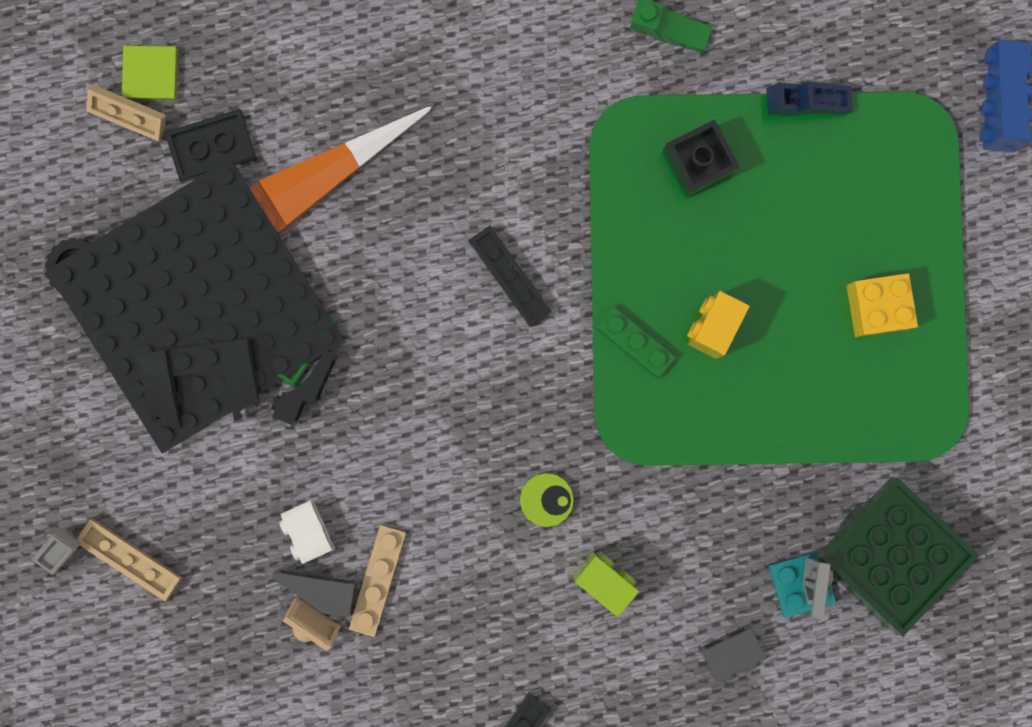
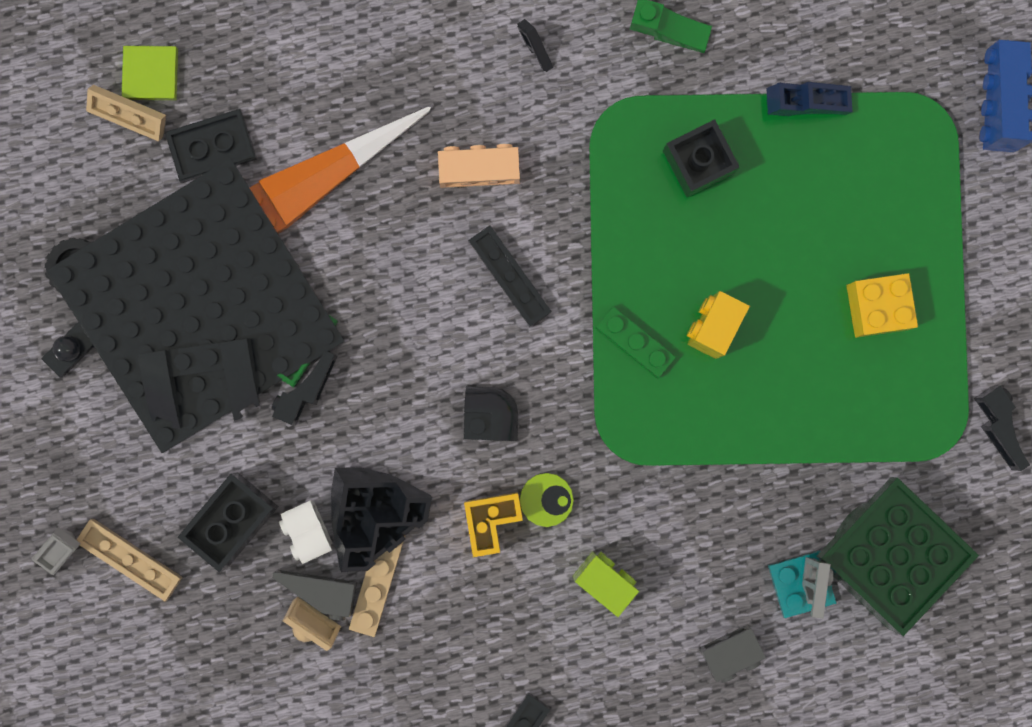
(68, 350): none -> black tile
(228, 522): none -> black brick
(372, 515): none -> black brick
(478, 166): none -> light nougat brick
(483, 517): none -> yellow brick
(490, 414): none -> black brick
(534, 44): none -> black tile
(998, 407): none -> black slope

